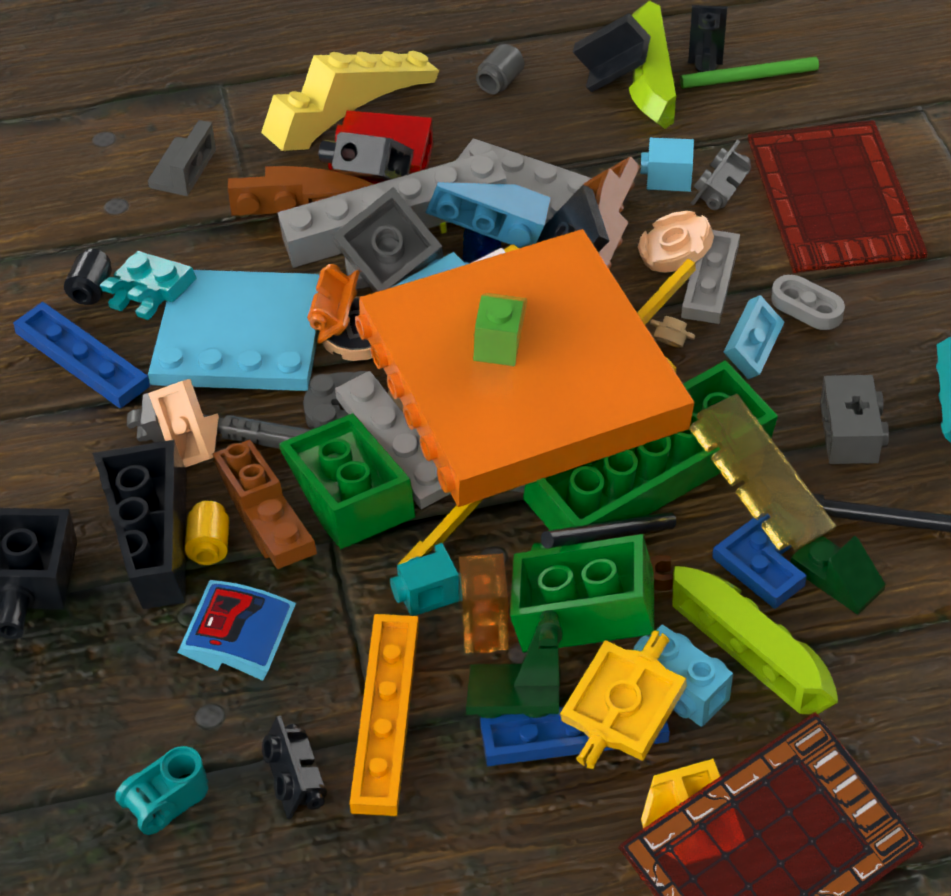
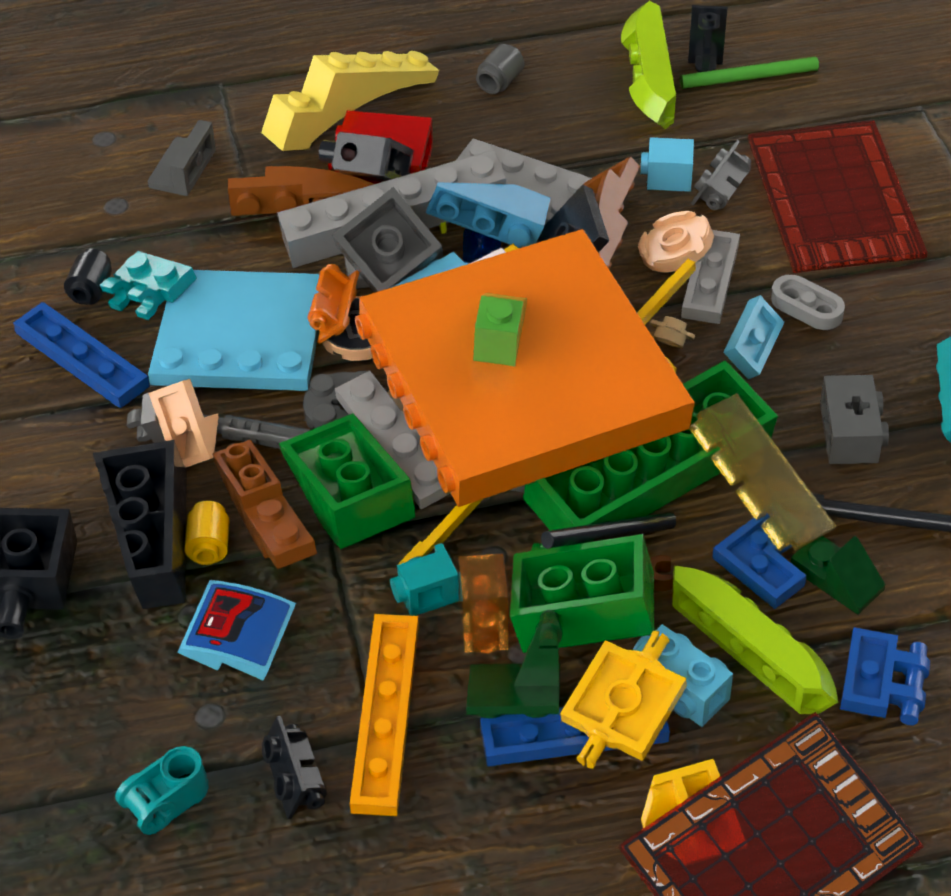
(613, 51): black panel -> none
(870, 671): none -> blue plate

